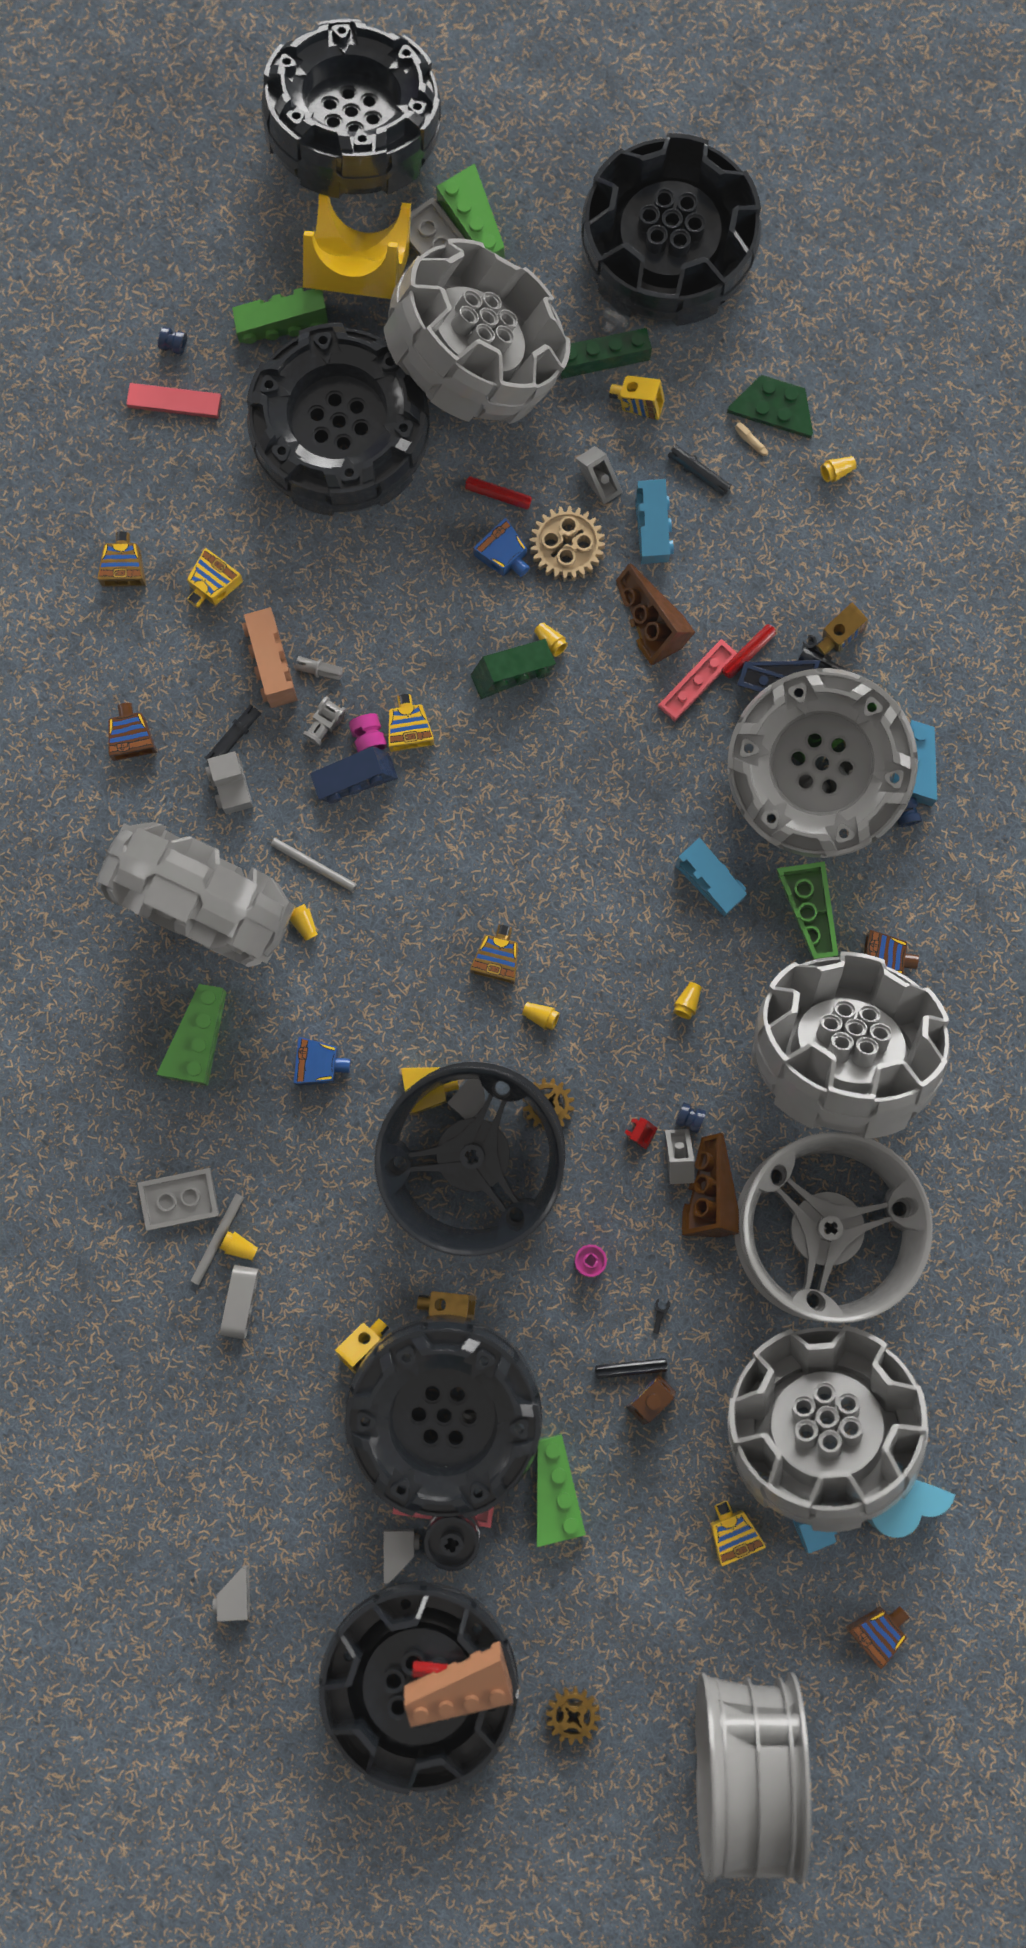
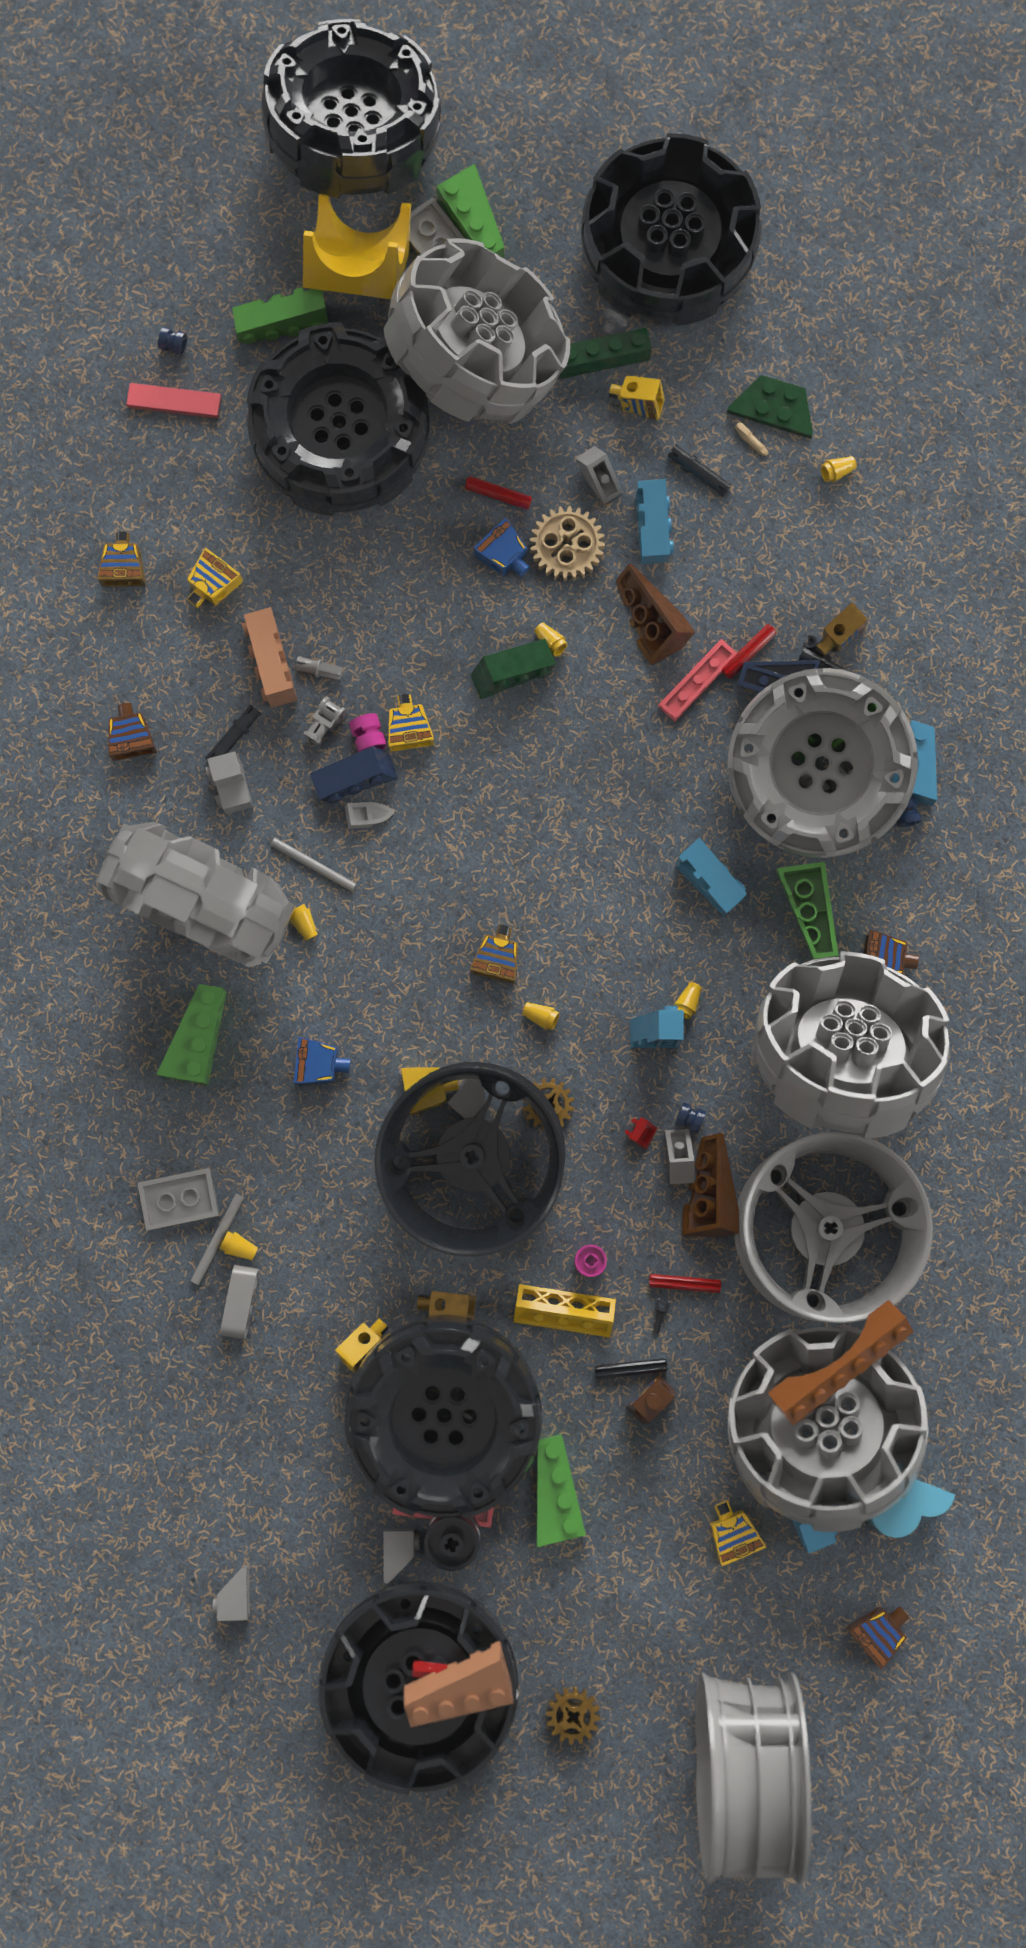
(366, 814): none -> light grey plate
(564, 1315): none -> yellow fence
(658, 1029): none -> dark azure wedge
(685, 1283): none -> red axle
(802, 1394): none -> dark orange arch

